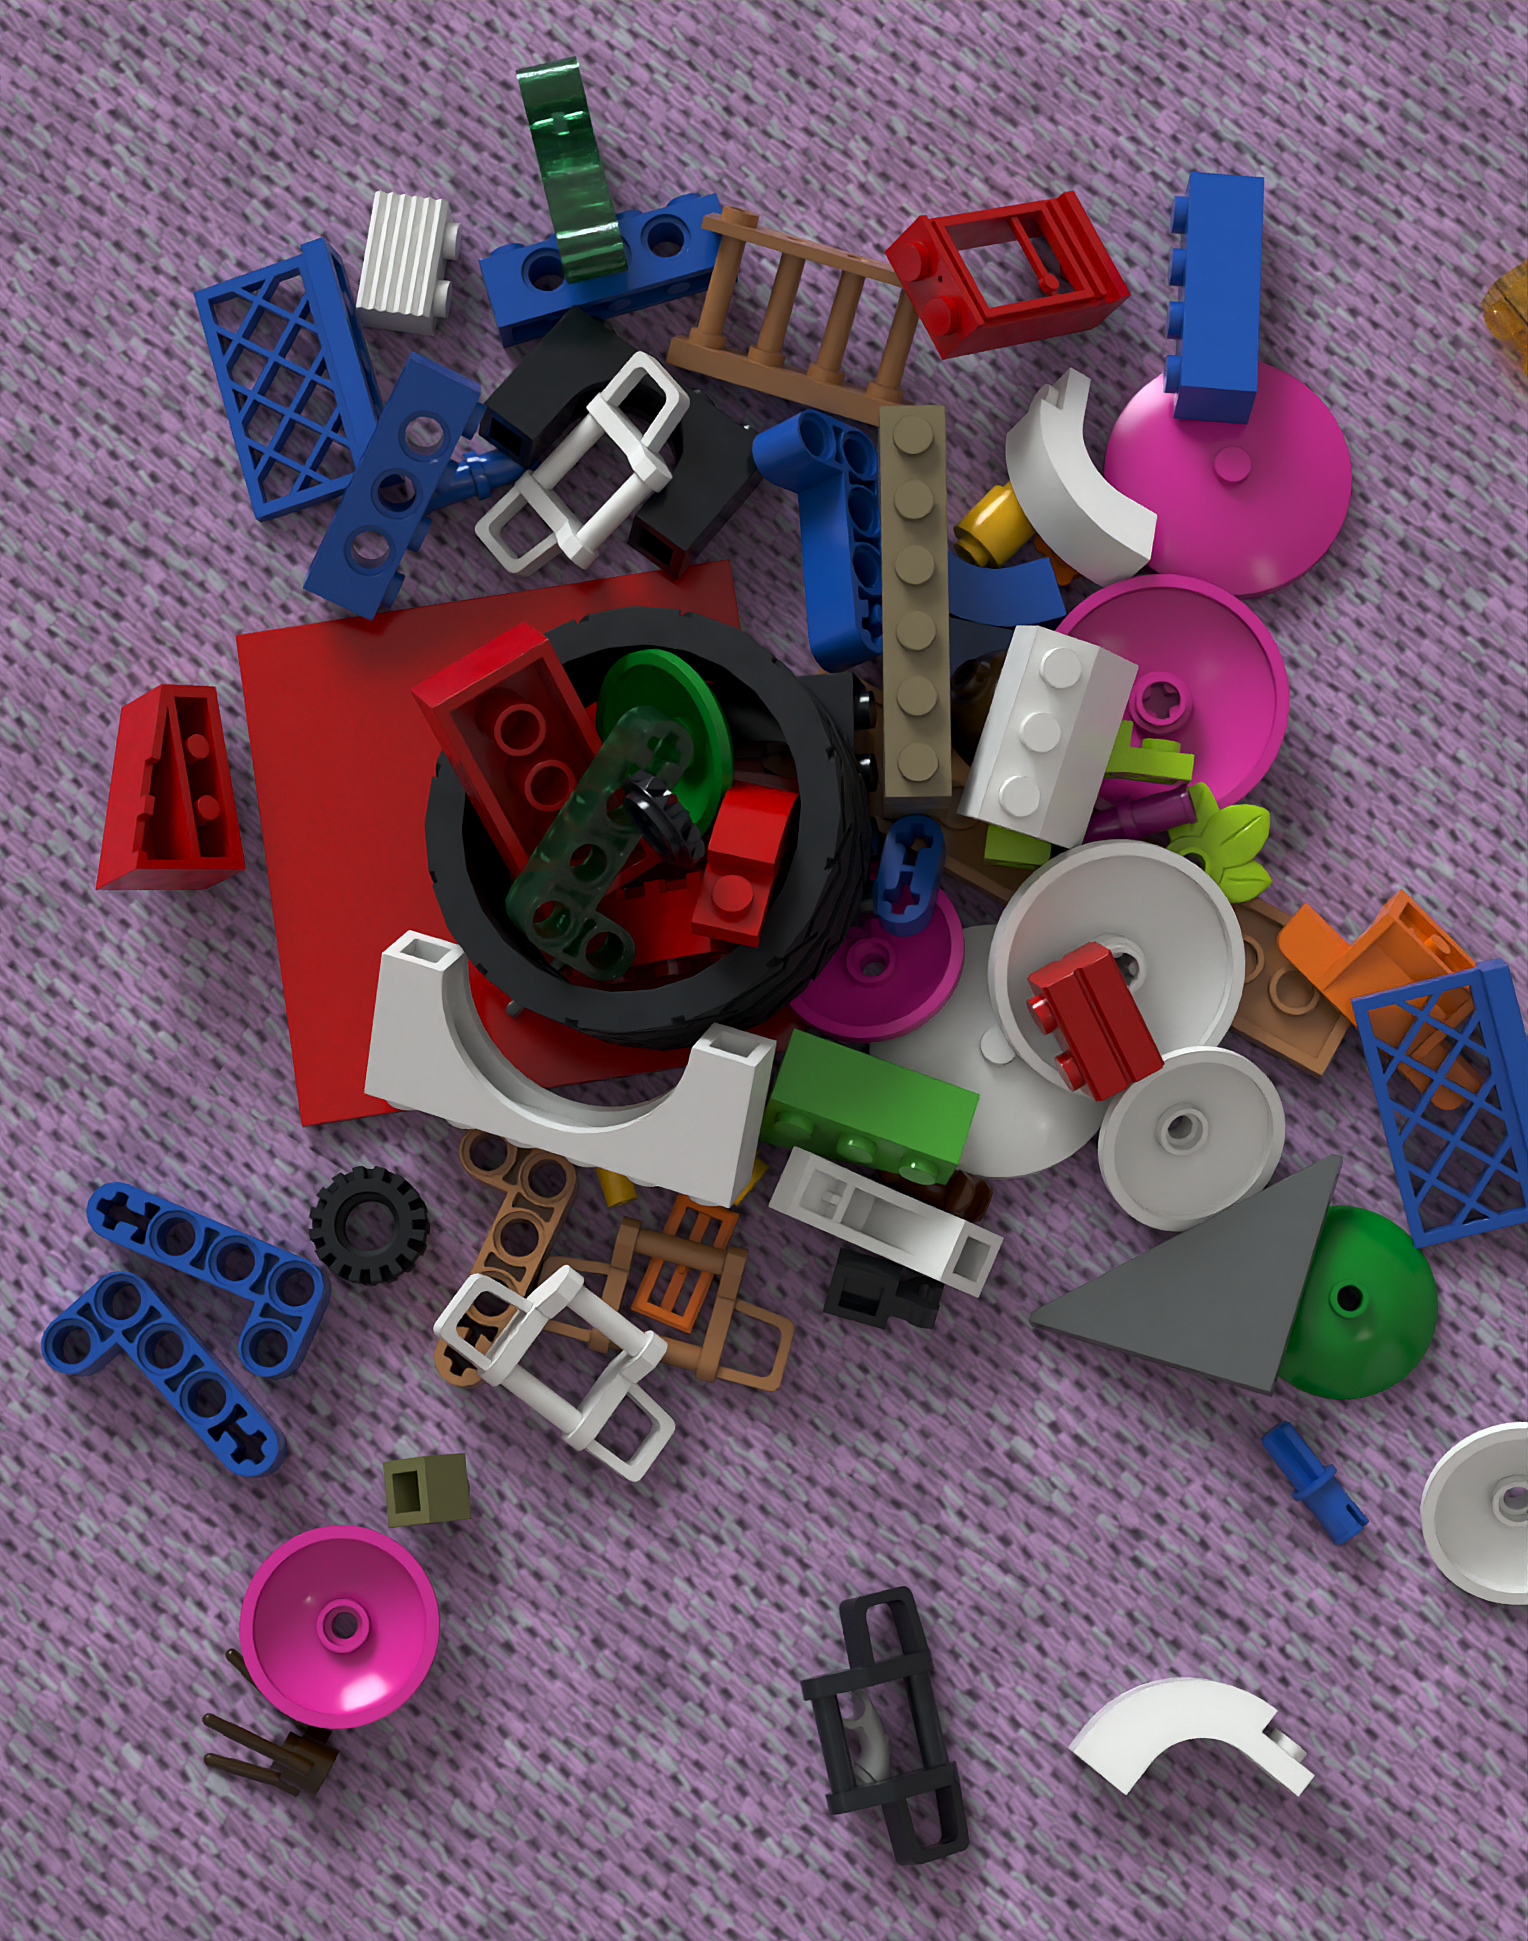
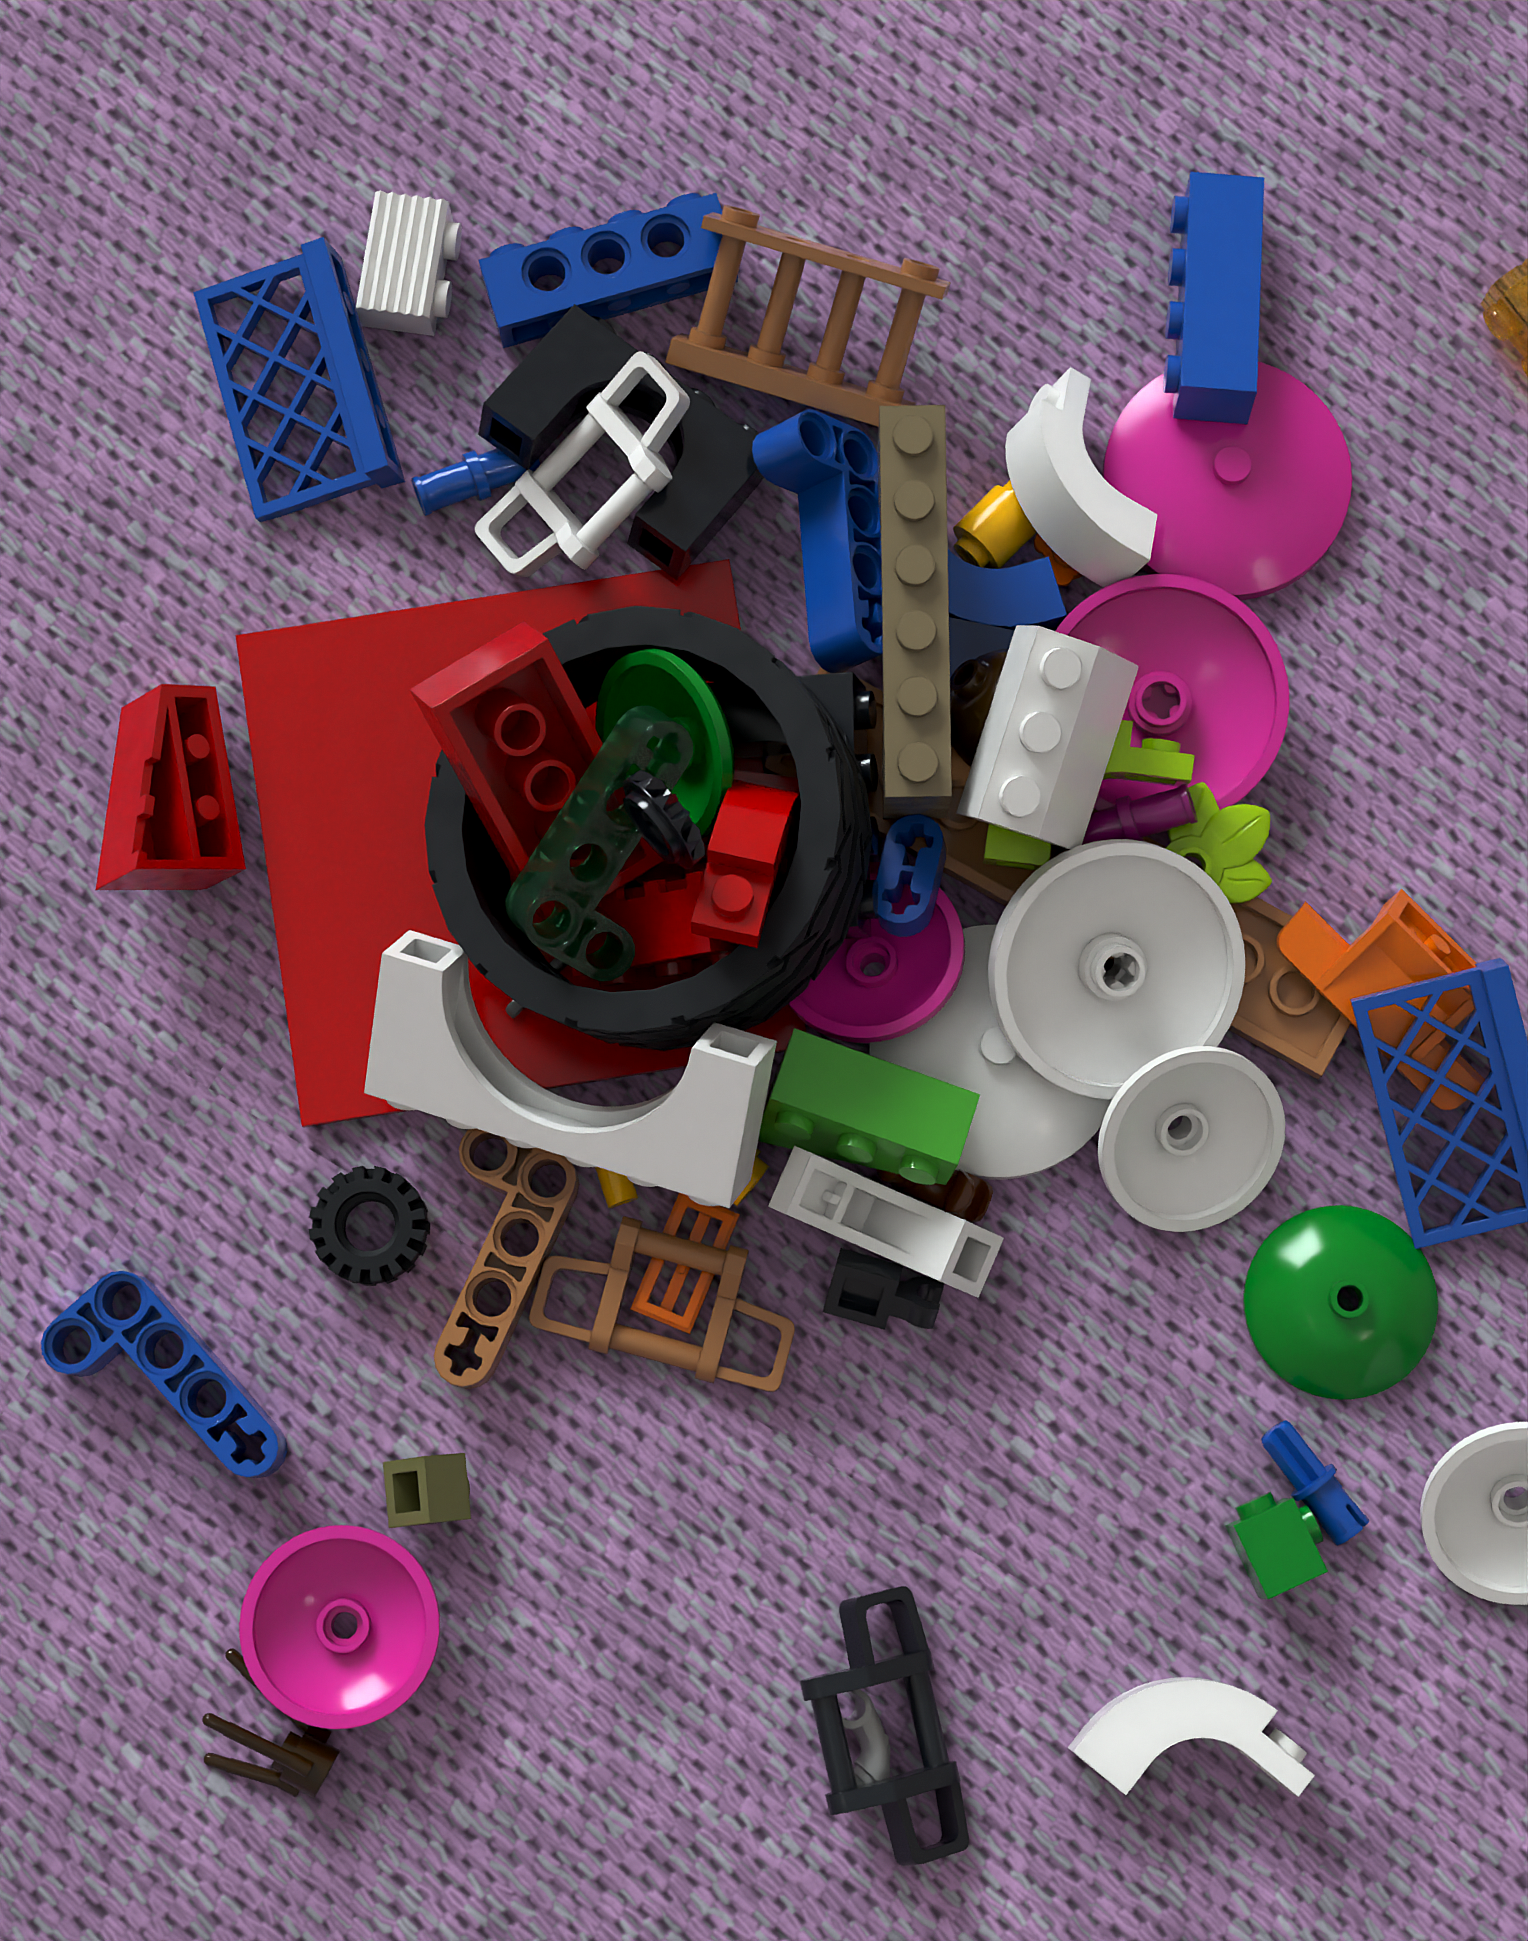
(207, 1262): blue beam -> none
(420, 391): blue brick -> none
(572, 170): clear green beam -> none
(620, 1377): white bar -> none
(952, 304): red door -> none
(1093, 1022): red brick -> none
(1215, 1294): dark grey tile -> none
(1277, 1544): none -> green brick

